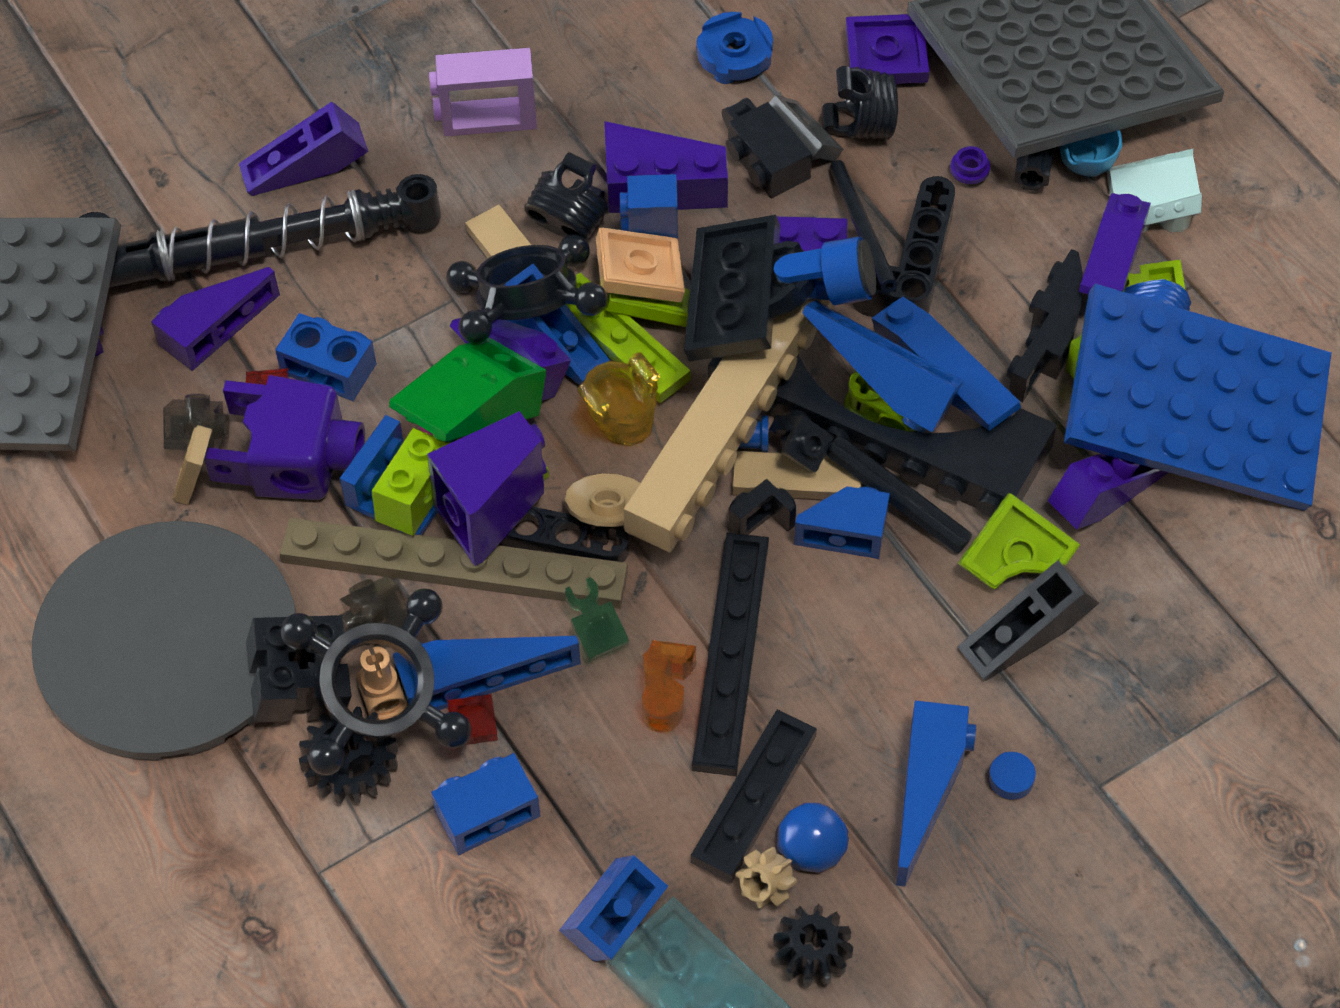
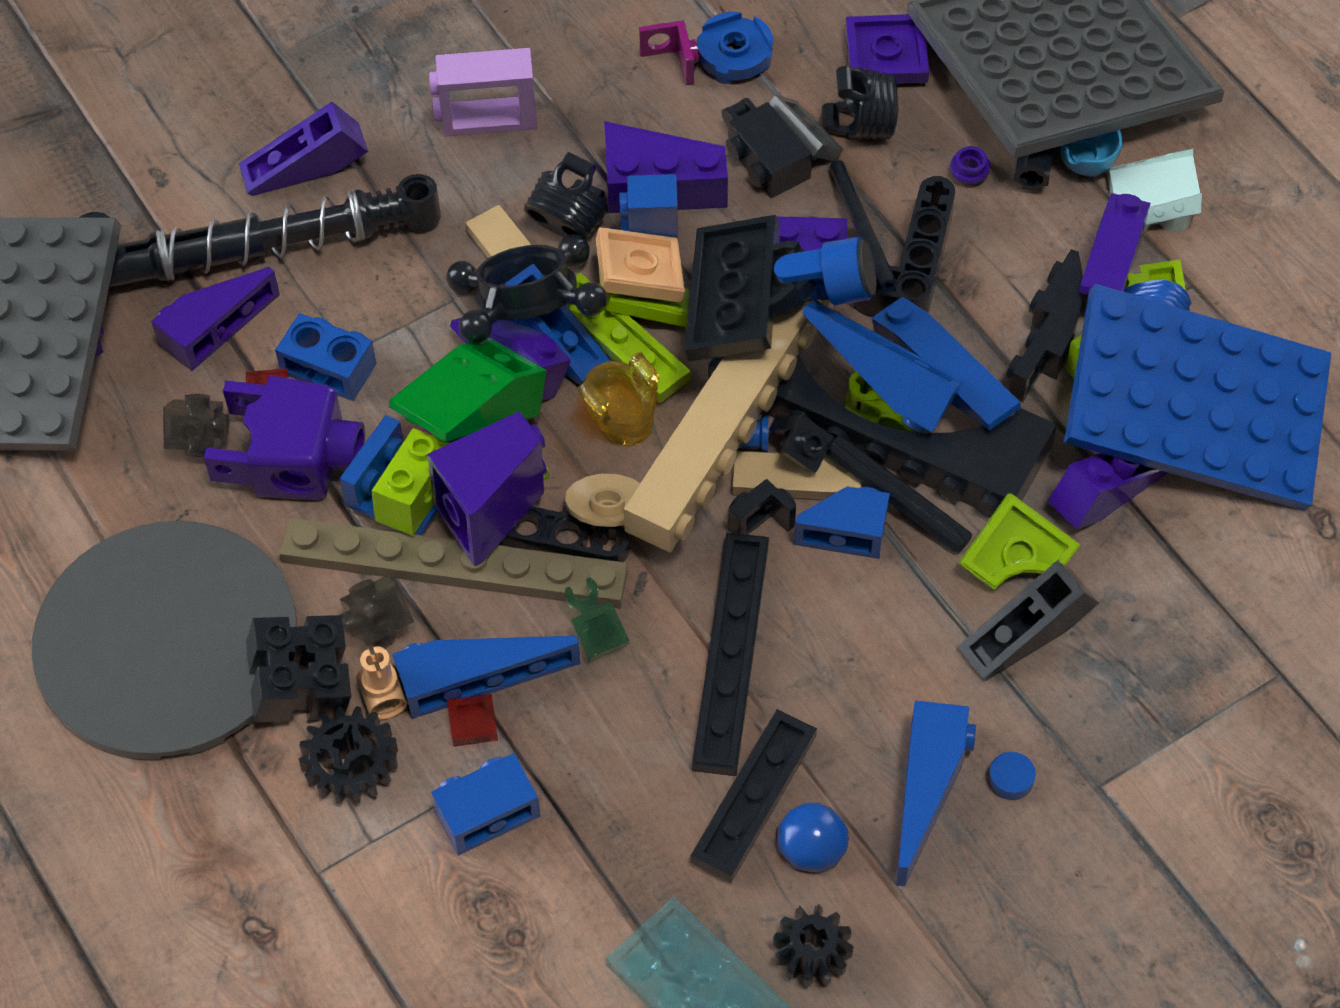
(191, 464): tan tile -> none
(423, 607): black piece -> none
(613, 908): blue brick -> none
(662, 694): clear orange leg -> none
(677, 41): none -> magenta bracket
(766, 877): tan gear -> none

